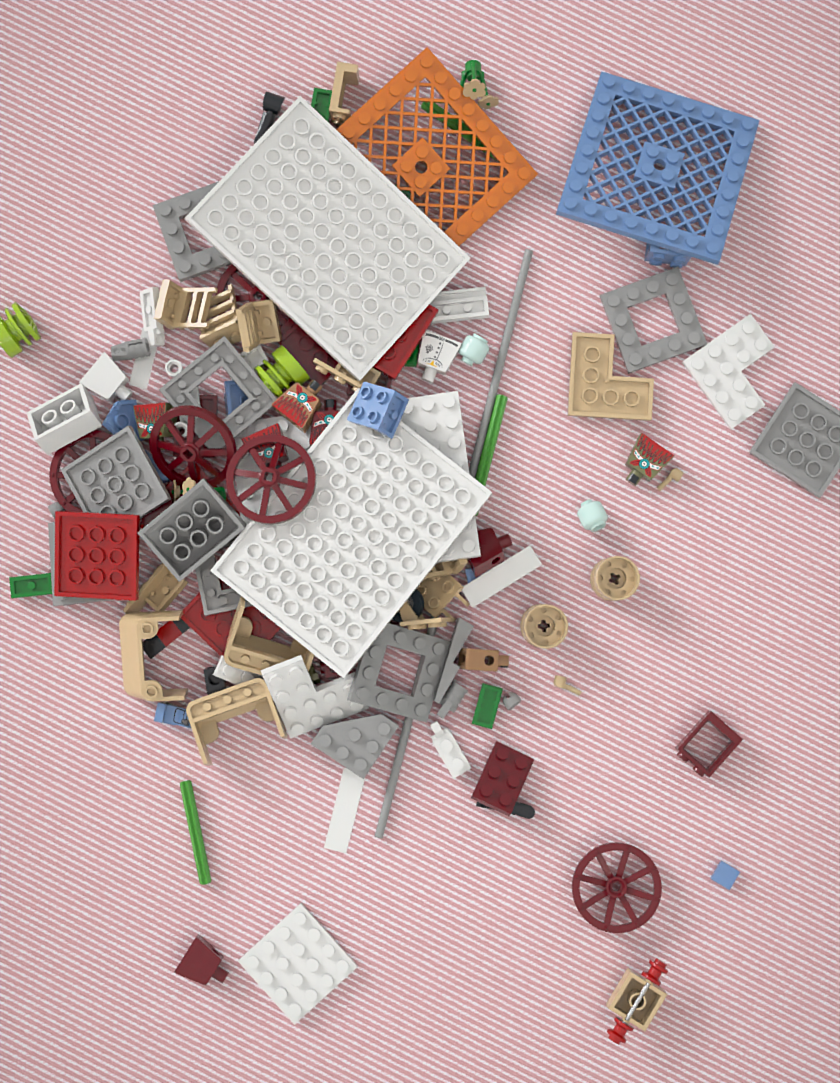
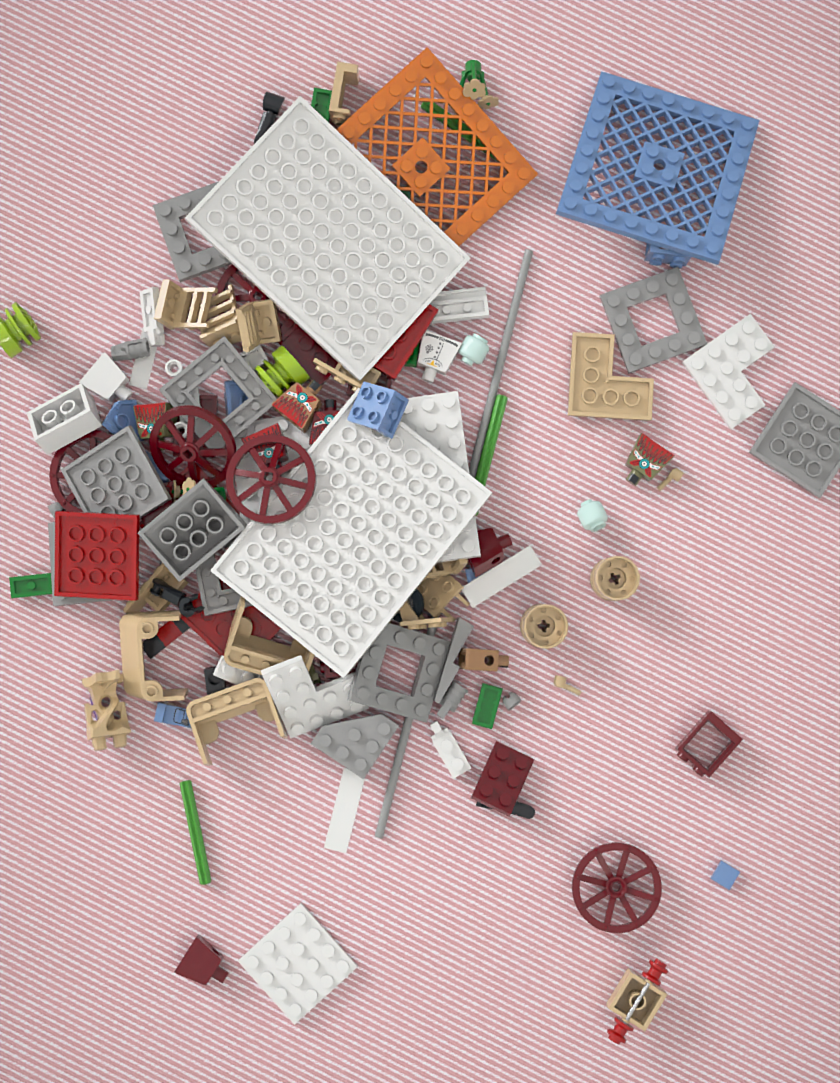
(101, 686): none -> tan hips
(176, 597): none -> black piece

